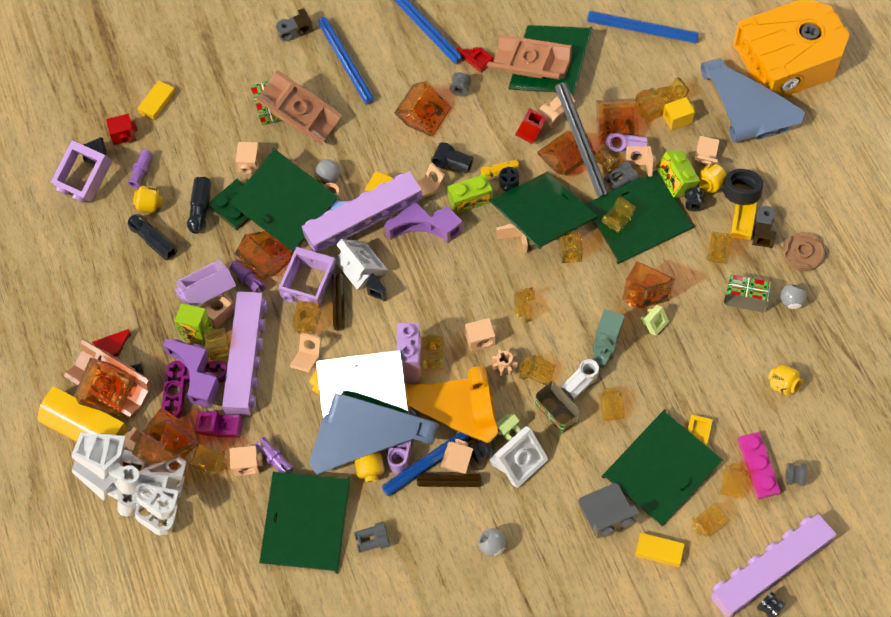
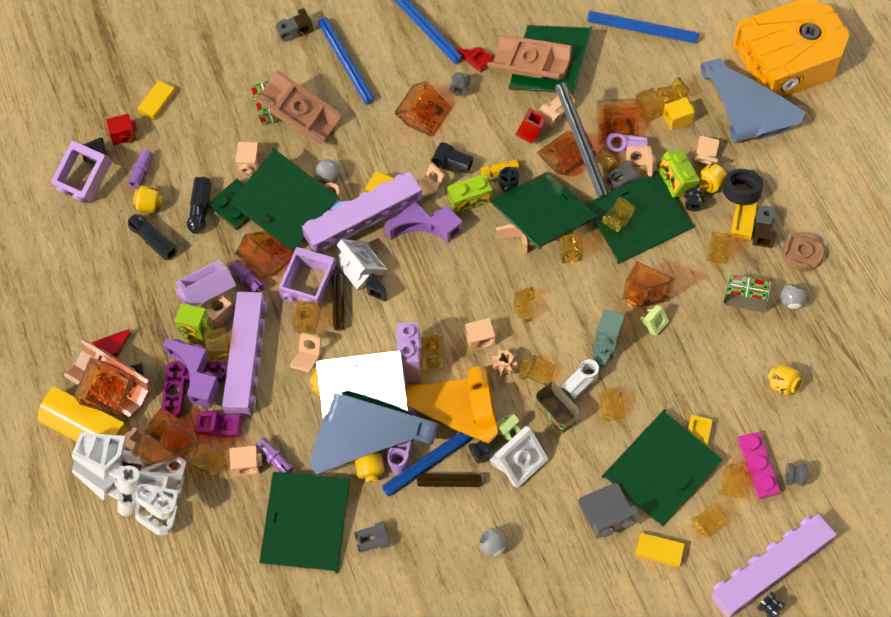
(457, 456): light nougat brick -> none

